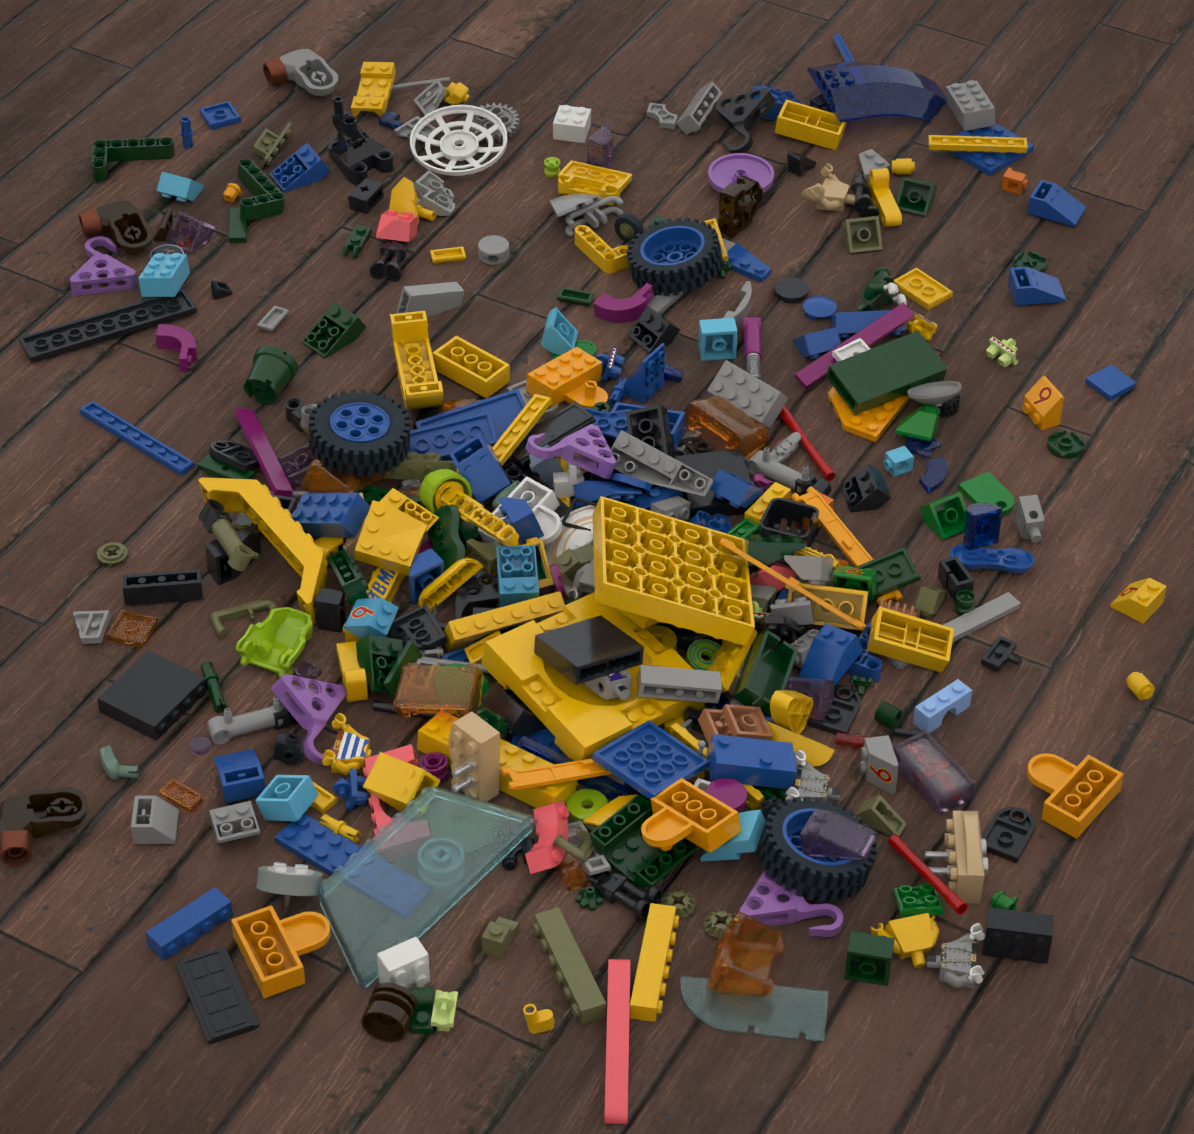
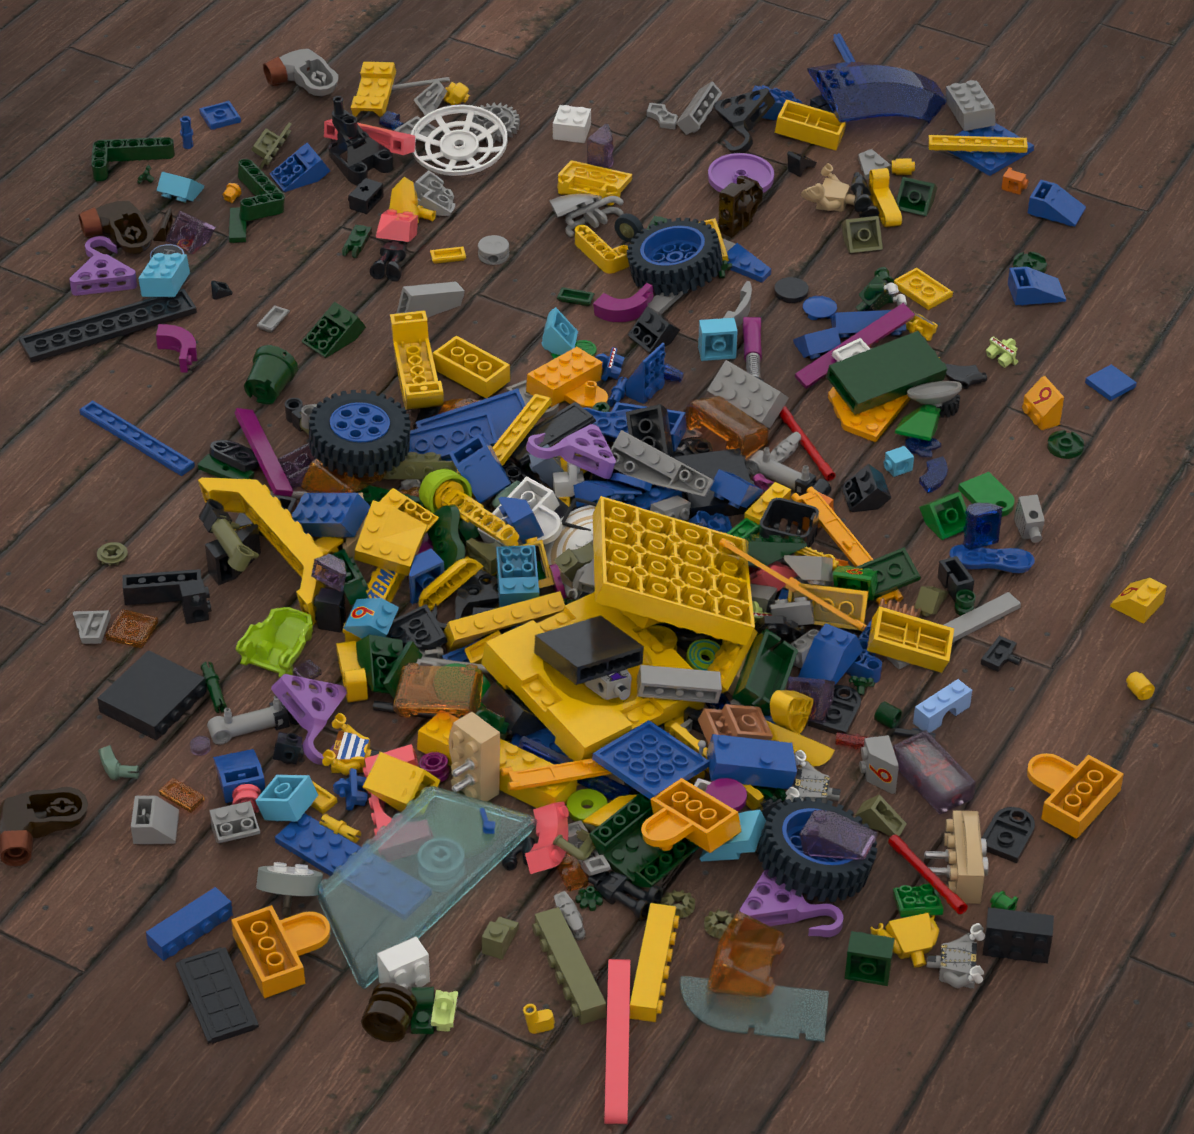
(146, 176): none -> dark green plant
(194, 601): none -> black brick
(237, 612): olive piece -> none
(246, 793): none -> coral wheel
(330, 571): none -> slope
(392, 140): none -> coral arch
(488, 826): none -> blue hand
(551, 166): lime wheel -> none
(570, 914): none -> light grey hinge
(965, 375): none -> black arm

